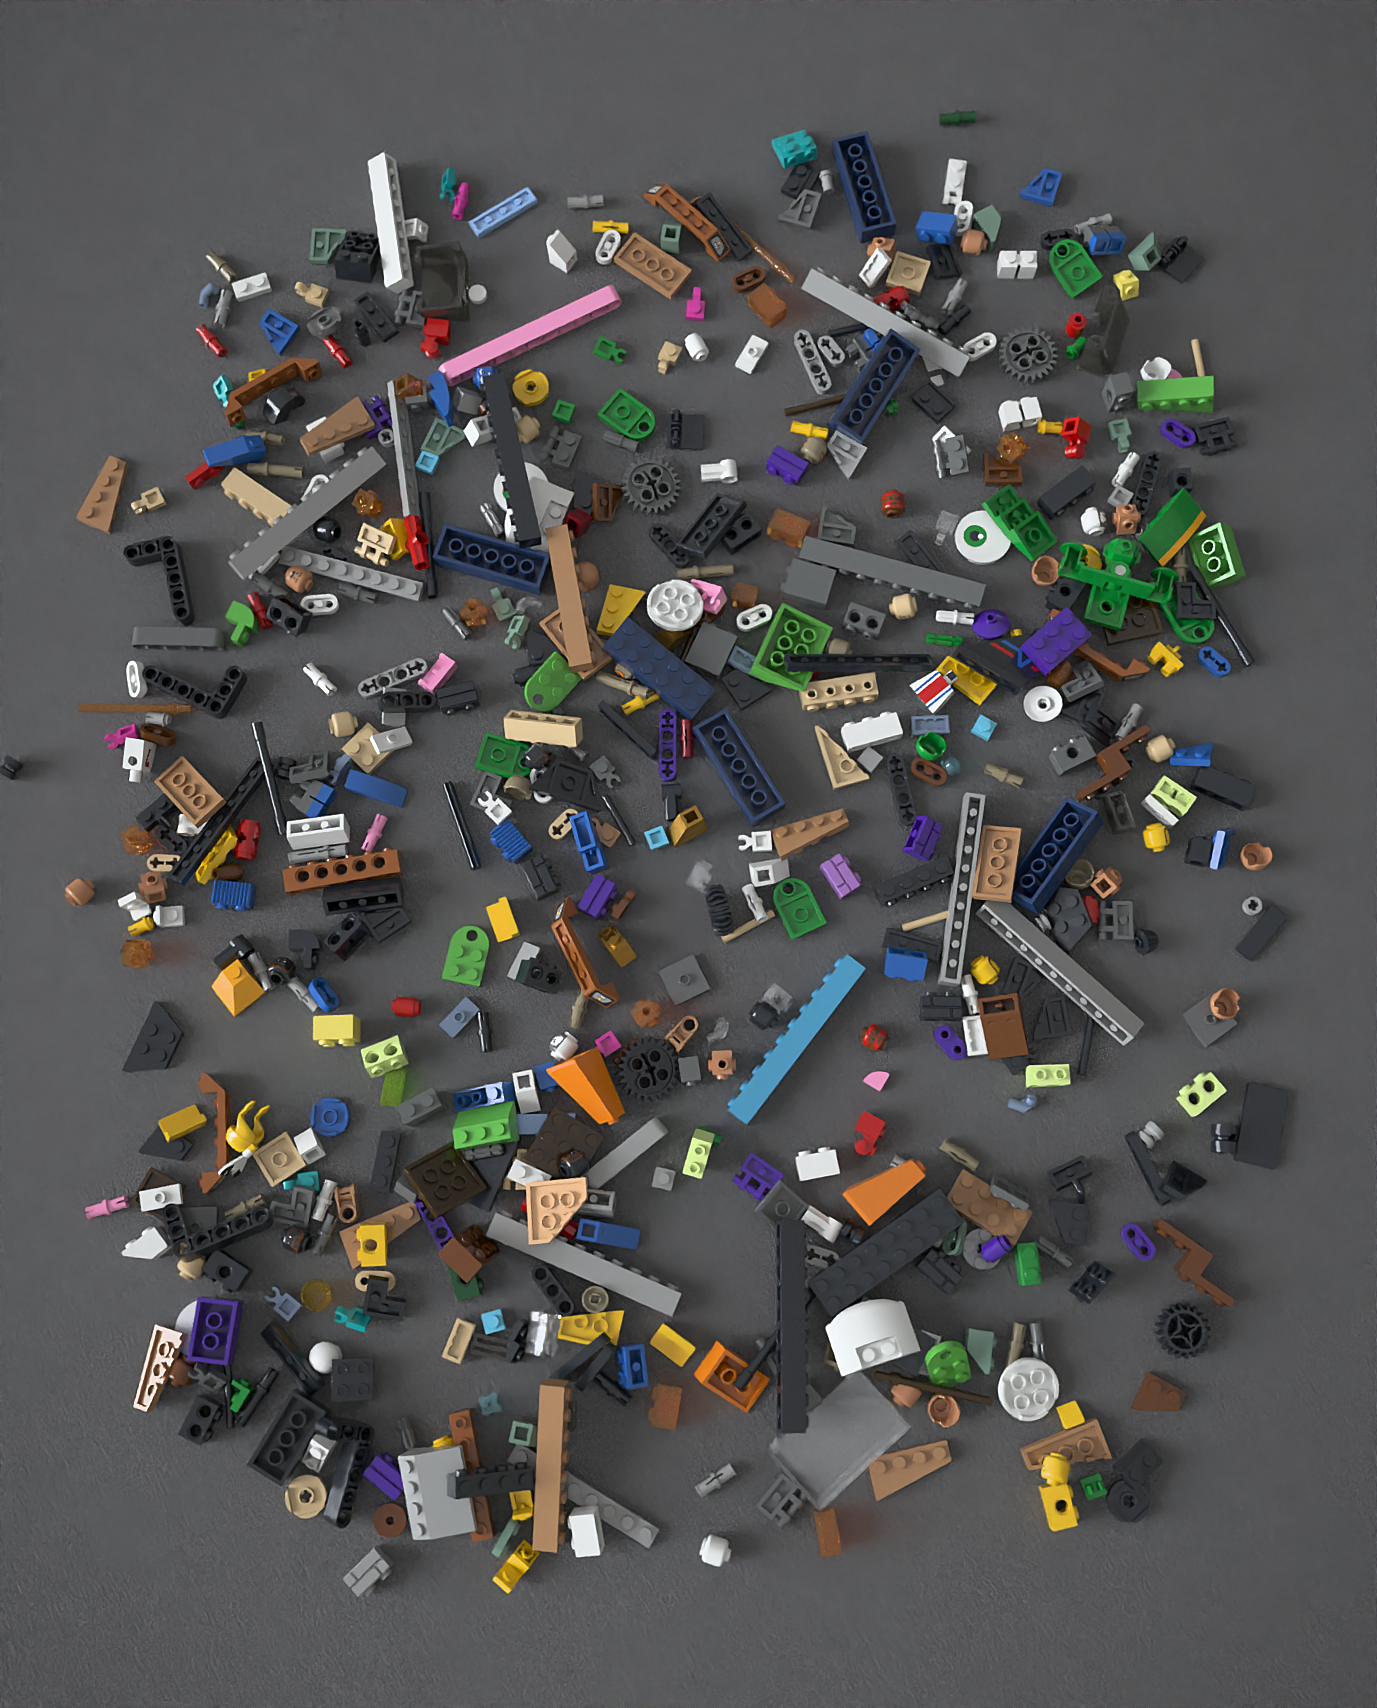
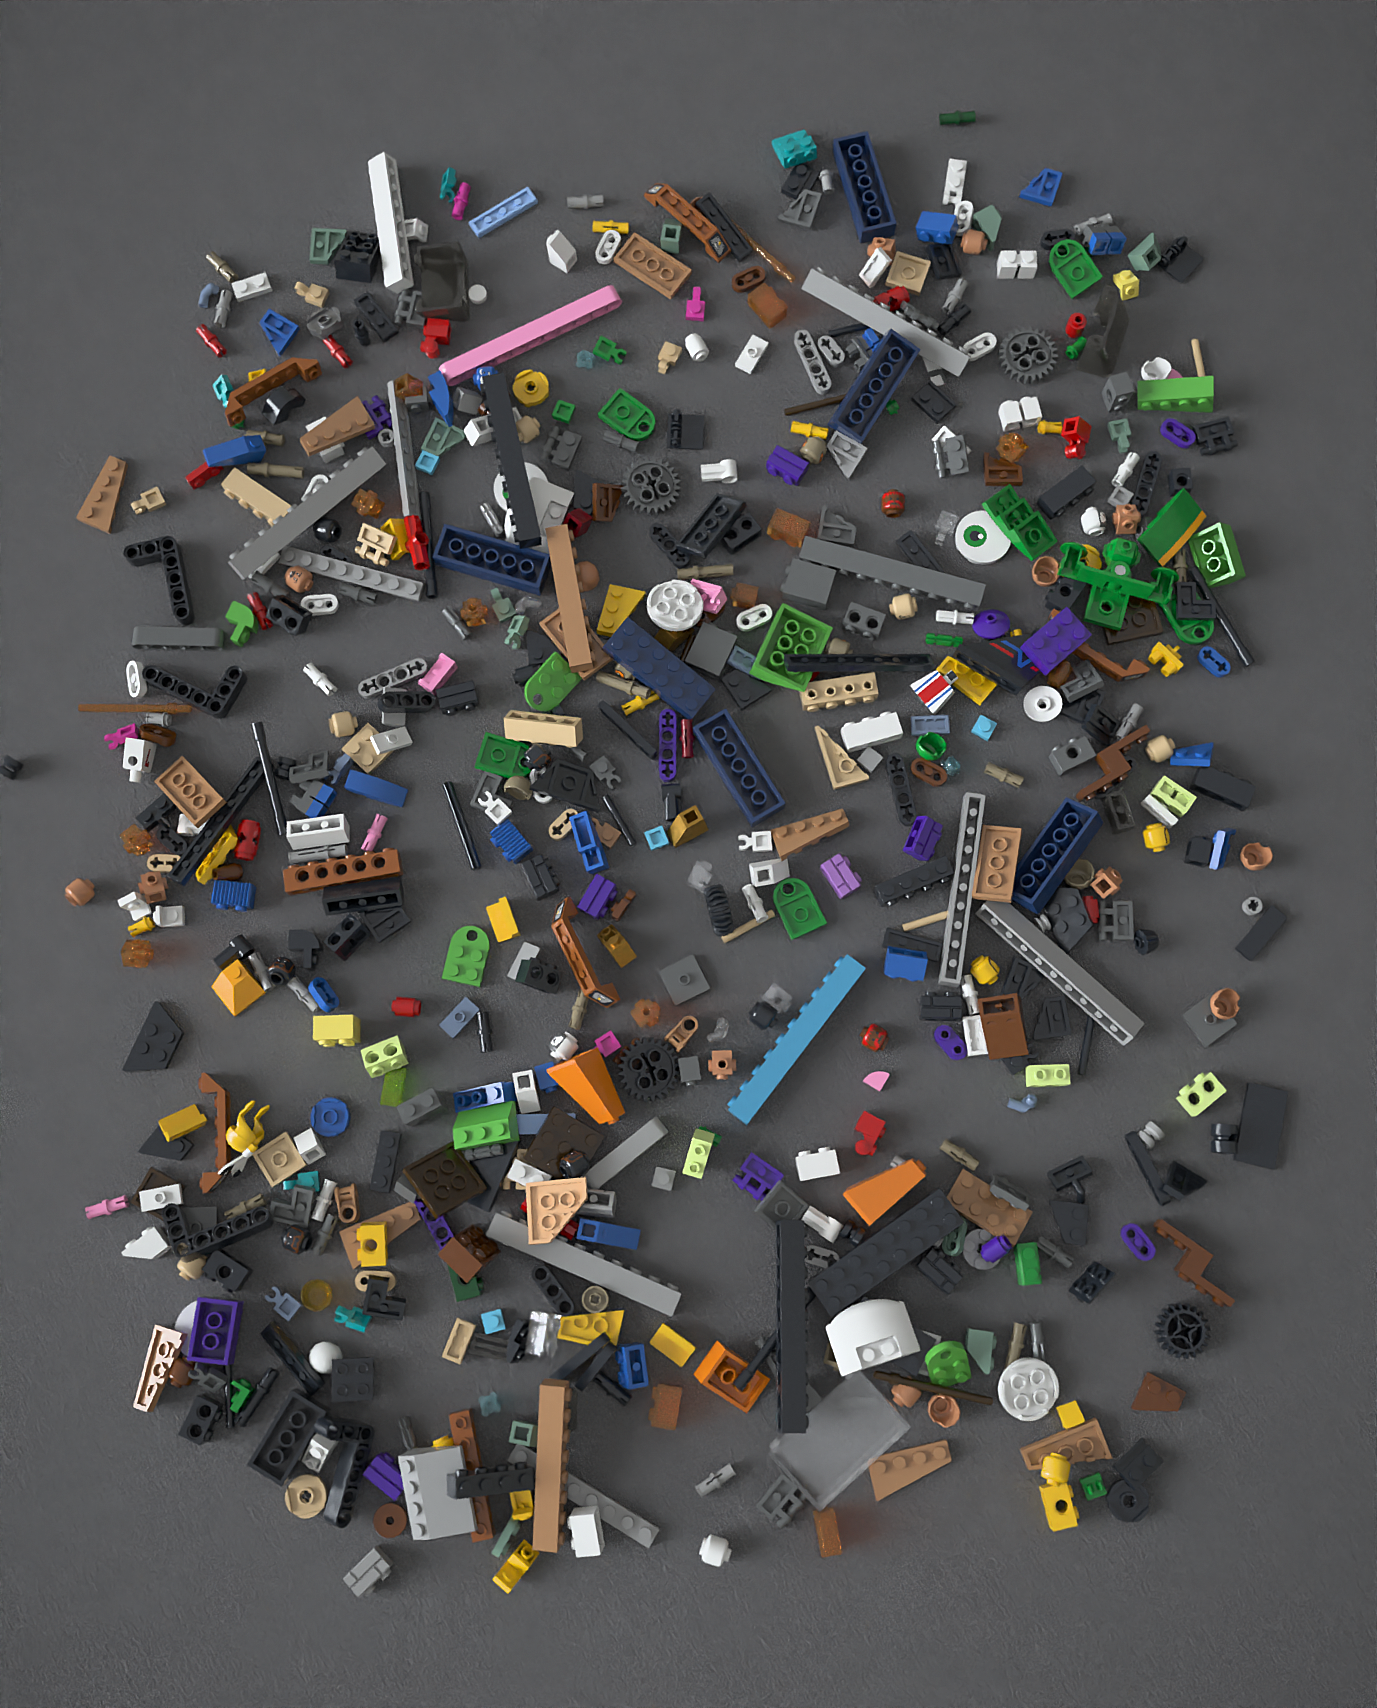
(581, 355): none -> clear light blue plate

